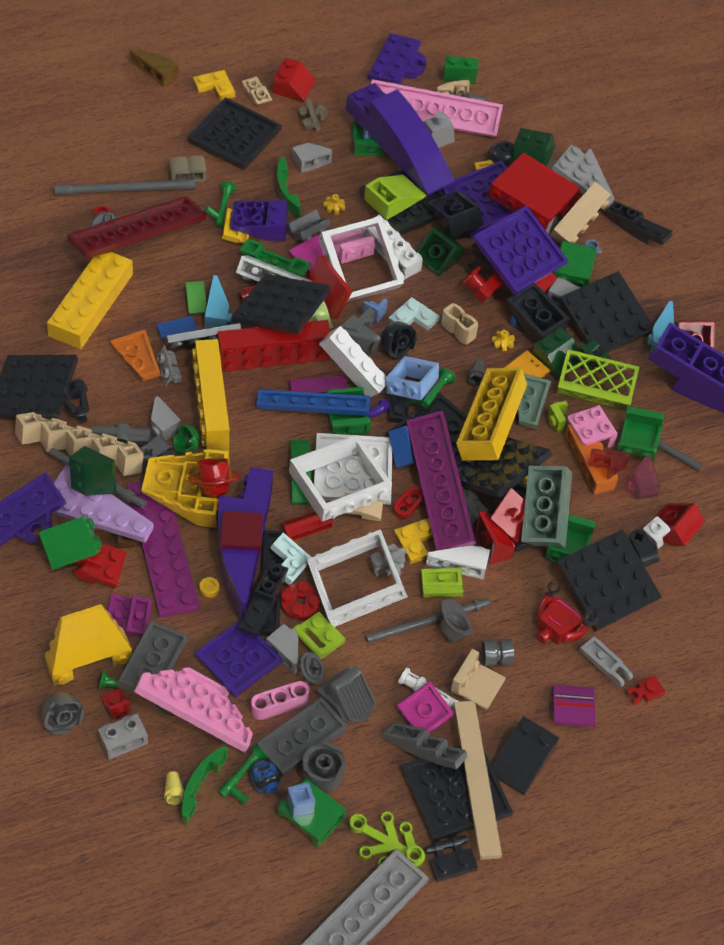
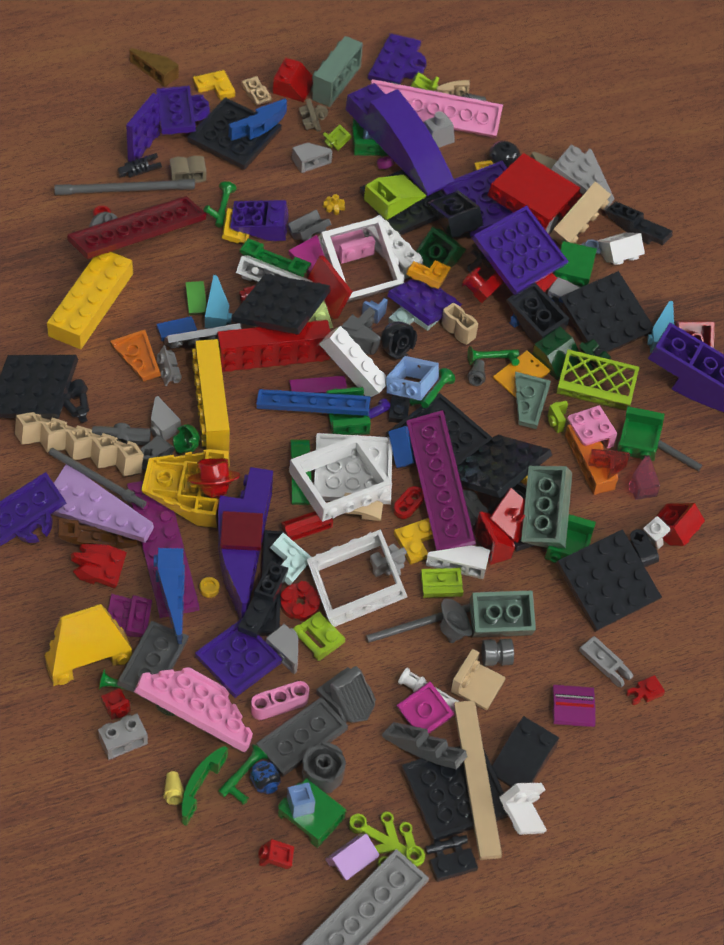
(61, 712): dark grey cylinder -> none
(70, 541): green panel -> none
(92, 472): dark green slope -> none
(139, 166): none -> black hinge
(143, 128): none -> dark purple plate
(171, 580): none -> blue wedge
(180, 109): none -> dark purple plate
(258, 124): none -> blue slope
(276, 854): none -> red bracket
(292, 201): green slope -> none
(314, 663): dark grey gear -> none
(337, 71): none -> sand green brick
(337, 137): none -> lime bracket
(353, 856): none -> lavender panel
(385, 163): none -> magenta tile
(422, 300): none -> dark purple plate
(423, 82): none -> lime bracket
(431, 276): none -> light orange plate
(460, 69): green brick -> none
(492, 414): yellow brick -> none
(502, 613): none -> sand green brick
(503, 339): yellow plant -> none
(511, 354): none -> green piece
(519, 806): none -> white bracket
(535, 144): dark green slope -> none
(559, 621): red torso -> none
(621, 247): none -> white slope

